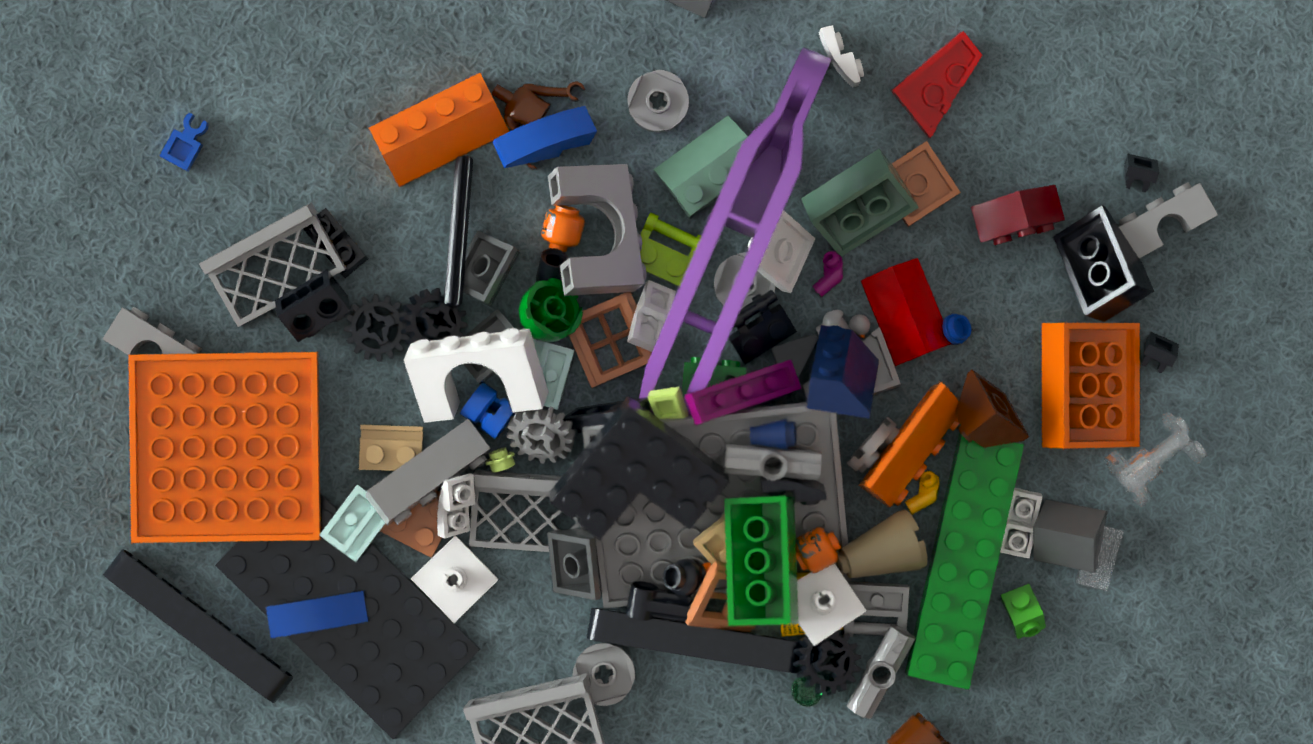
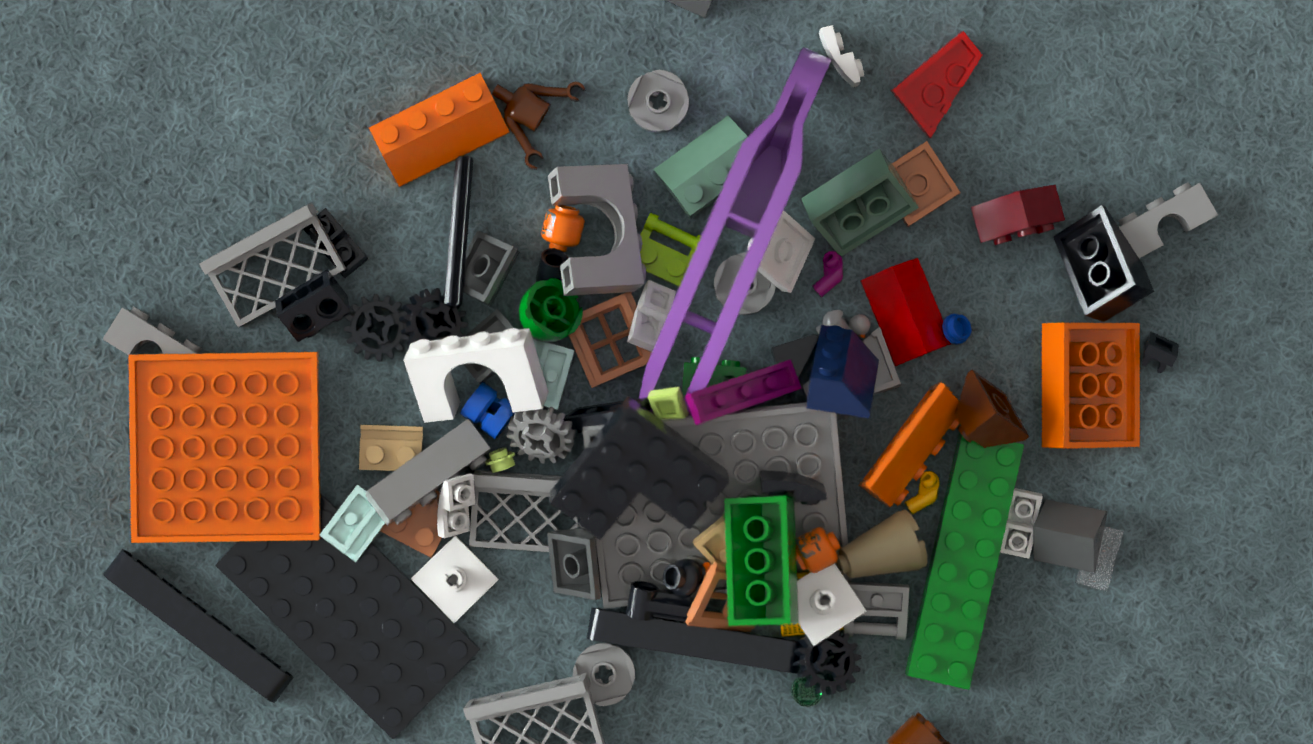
(182, 147): blue plate -> none
(317, 614): blue slope -> none
(545, 137): blue slope -> none
(751, 460): light grey piece -> none
(762, 332): black plate -> none
(777, 434): dark blue cone -> none
(866, 452): light grey plate -> none
(872, 688): light grey piece -> none
(1024, 611): bright green bracket -> none
(1141, 169): black tile -> none
(1146, 465): clear piece -> none

